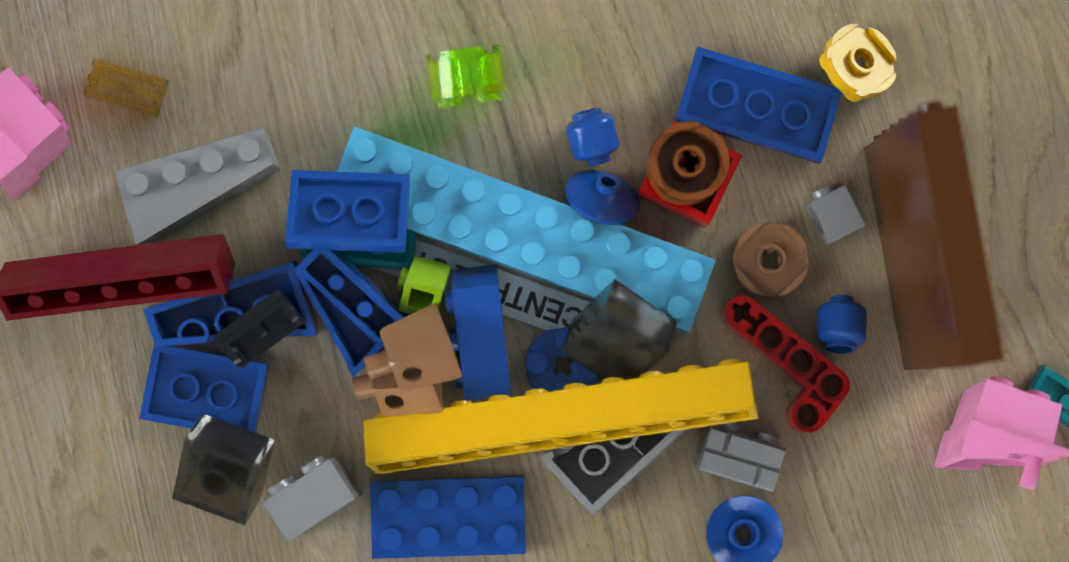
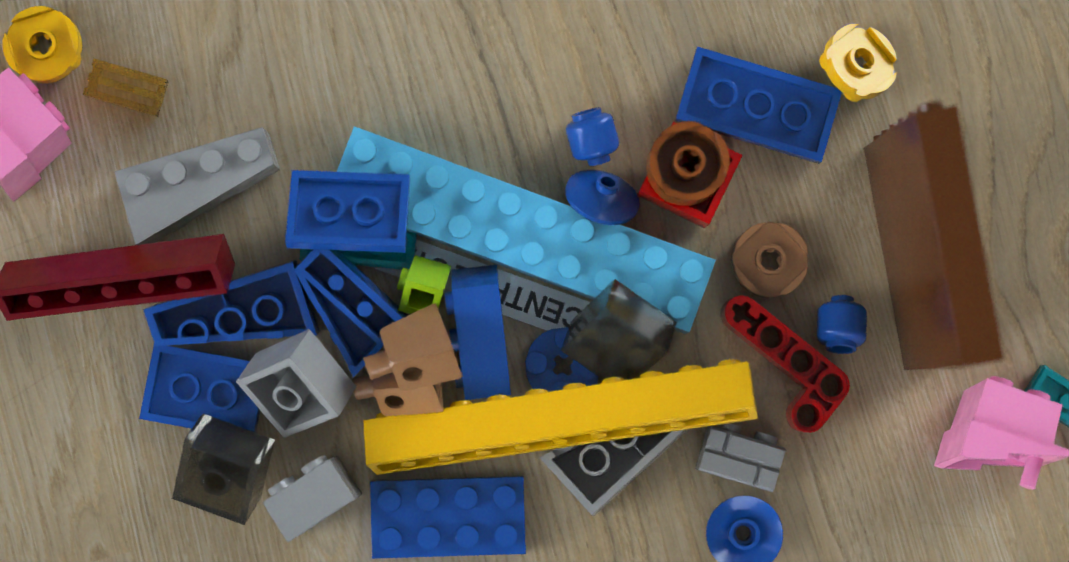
(23, 35): none -> yellow plate
(259, 328): black hinge -> none
(296, 384): none -> light grey brick
(465, 75): clear neon green brick -> none
(834, 213): light grey brick -> none

